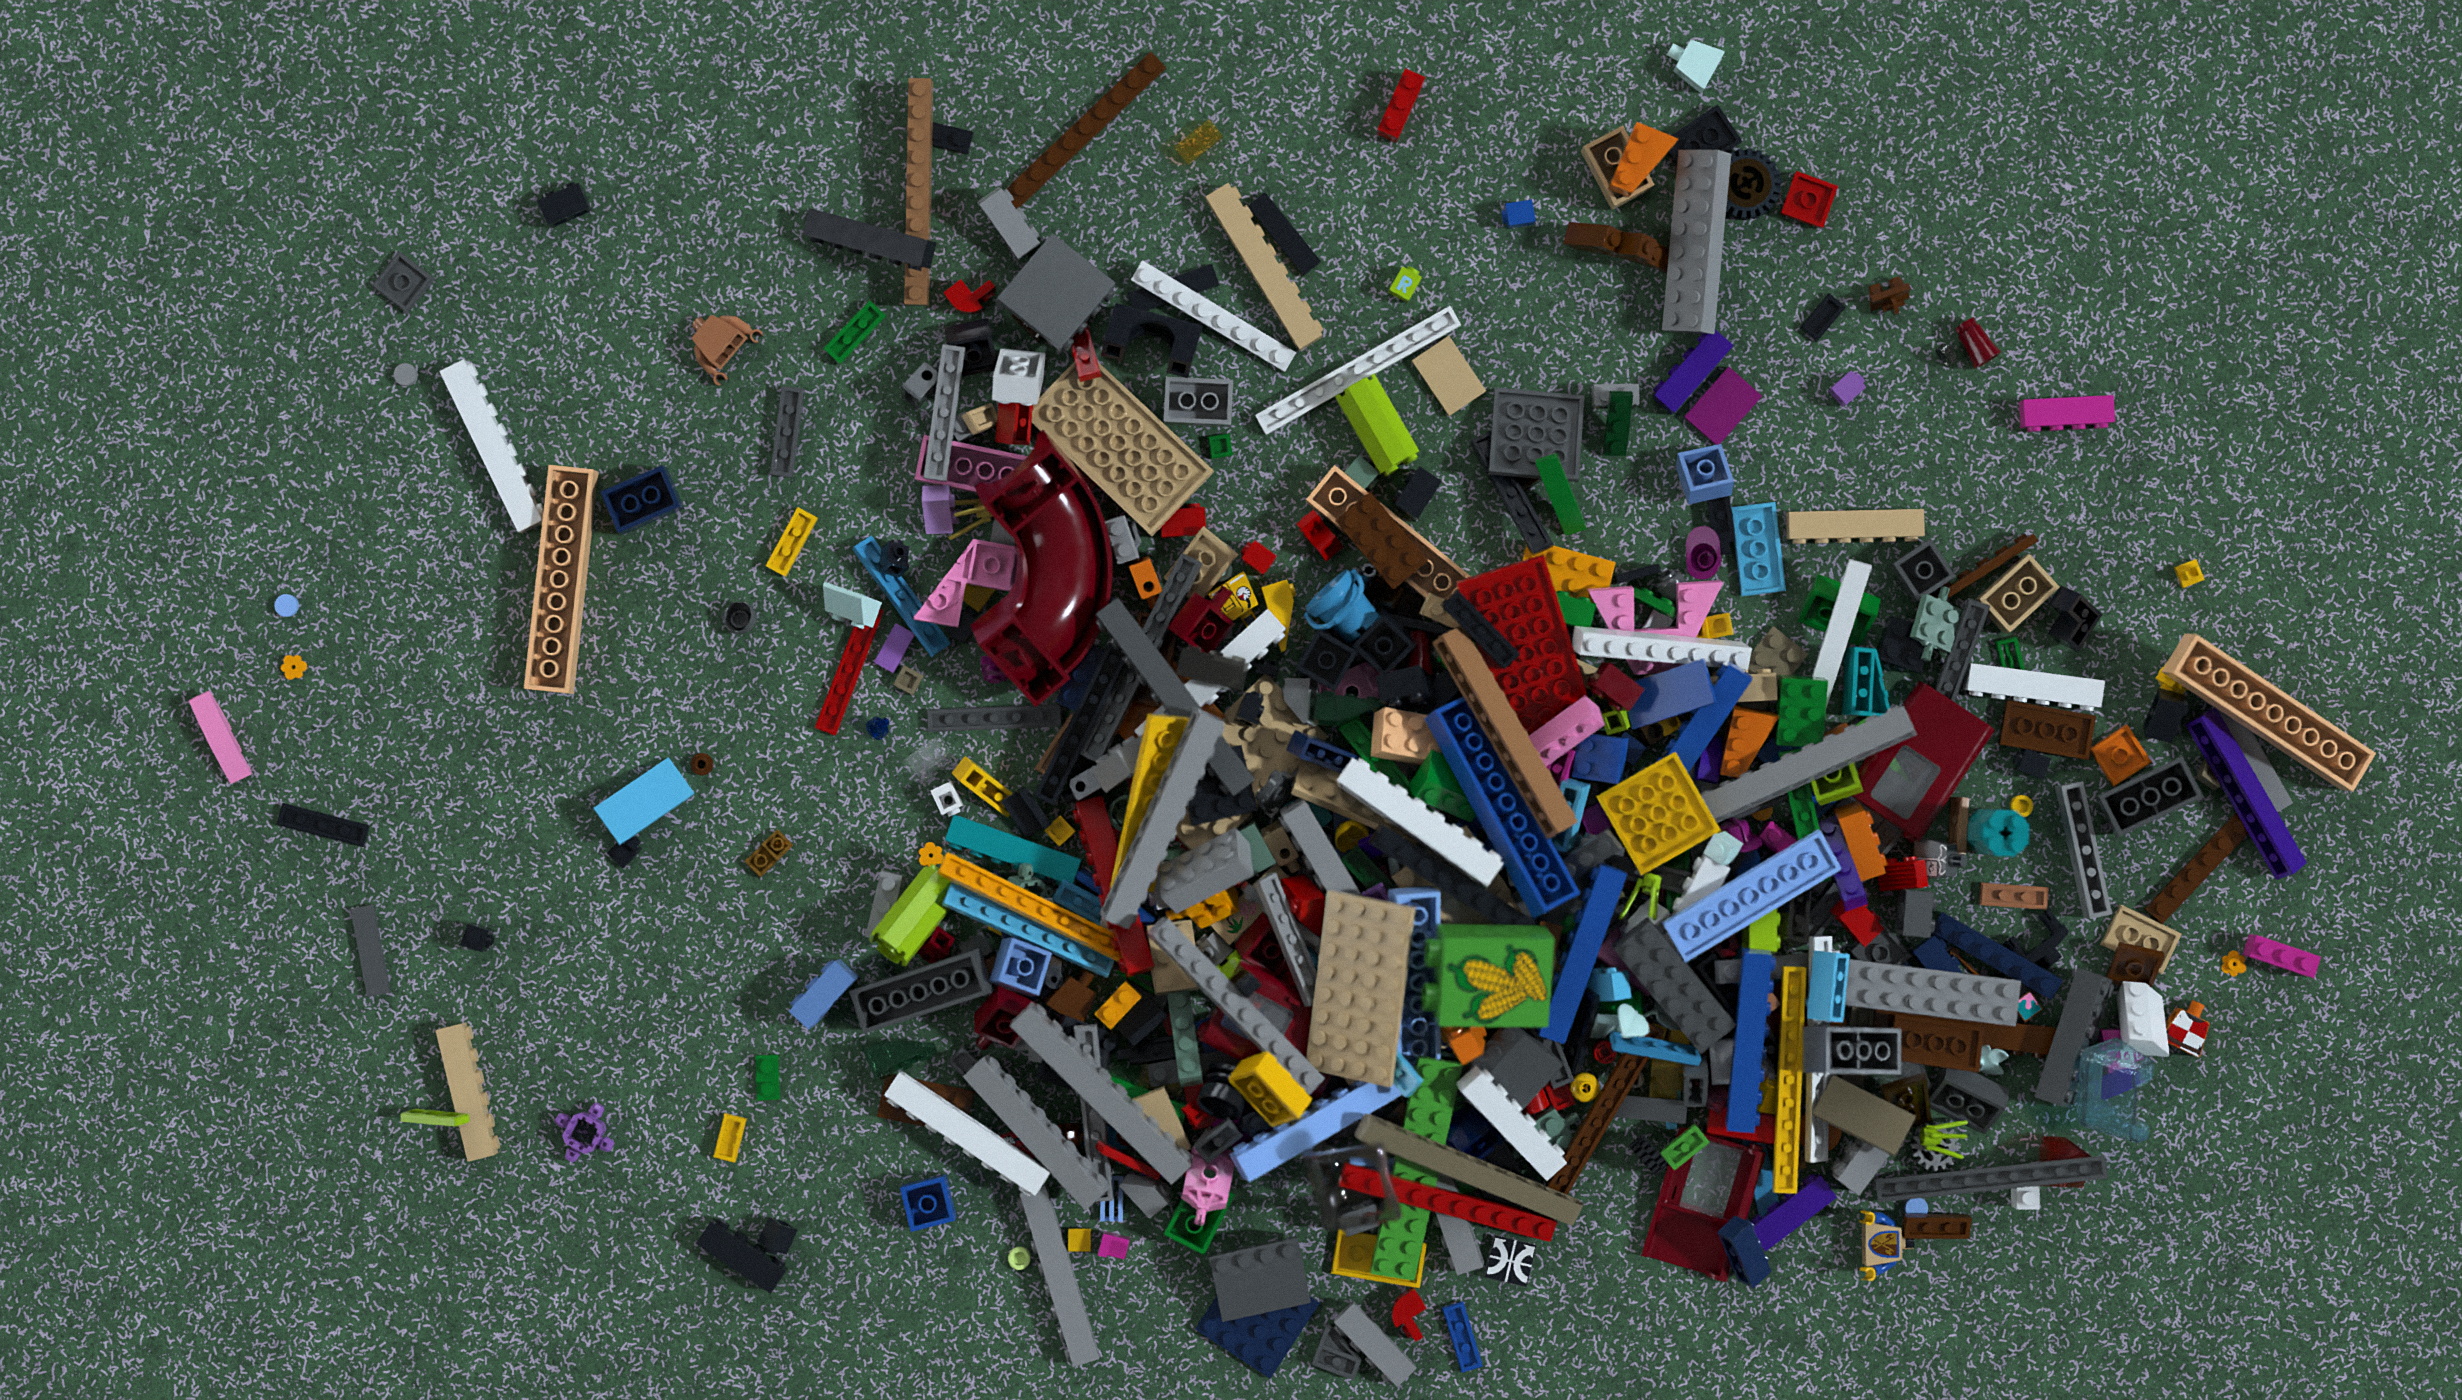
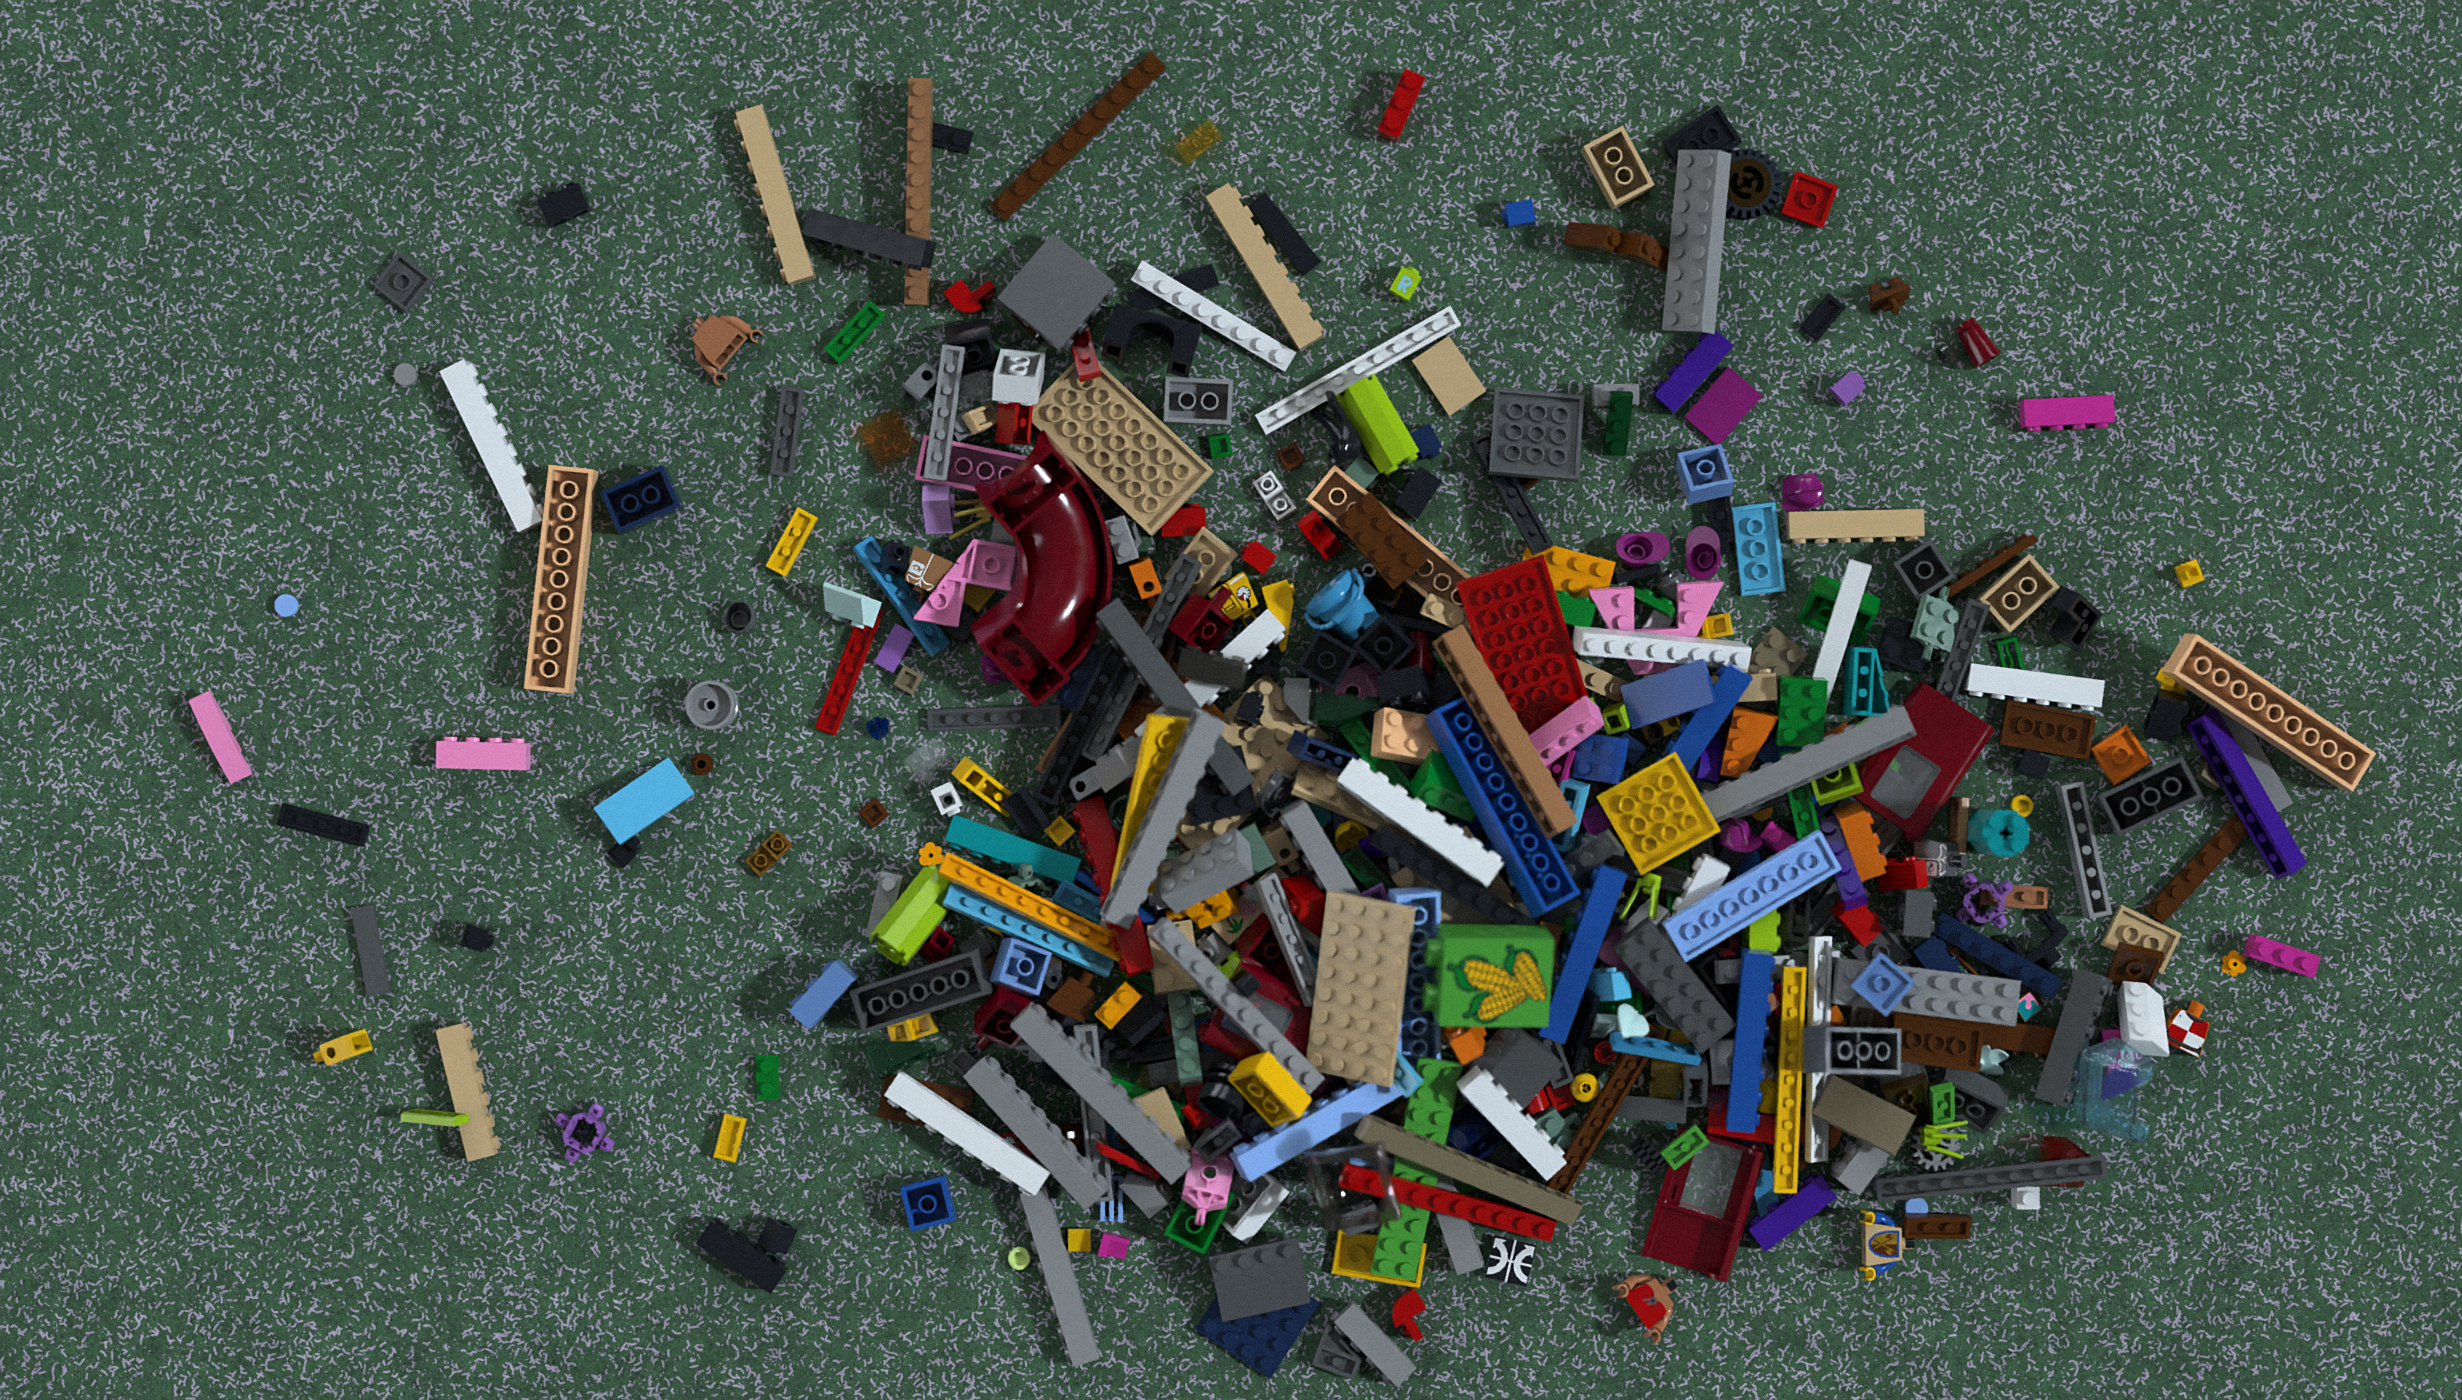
(287, 667): light orange plant -> none
(343, 1048): none -> yellow torso
(483, 755): none -> bright pink brick
(725, 702): none -> light grey wheel
(775, 195): none -> tan brick
(873, 813): none -> reddish brown tile
(887, 437): none -> clear orange tile
(913, 1028): none -> yellow slope
(925, 572): none -> medium nougat torso
(974, 389): none -> clear brick
(1009, 222): light grey brick -> none
(1252, 1204): none -> white slope
(1274, 496): none -> white slope
(1290, 456): none -> reddish brown tile
(1345, 440): none -> black hair
(1426, 442): none -> dark blue brick
(1462, 1336): blue tile -> none
(1480, 629): black tile -> none
(1561, 494): green tile -> none
(1614, 687): dark red brick -> none
(1641, 155): orange wedge -> none
(1642, 548): none -> magenta piece
(1649, 1301): none -> torso
(1695, 63): light aqua torso -> none
(1723, 848): light aqua brick -> none
(1744, 1251): dark blue brick -> none
(1802, 492): none -> magenta piece
(1828, 986): medium azure brick -> none
(1882, 984): none -> medium blue plate
(1942, 1103): none -> bright green plate
(2003, 888): none -> medium lavender piece

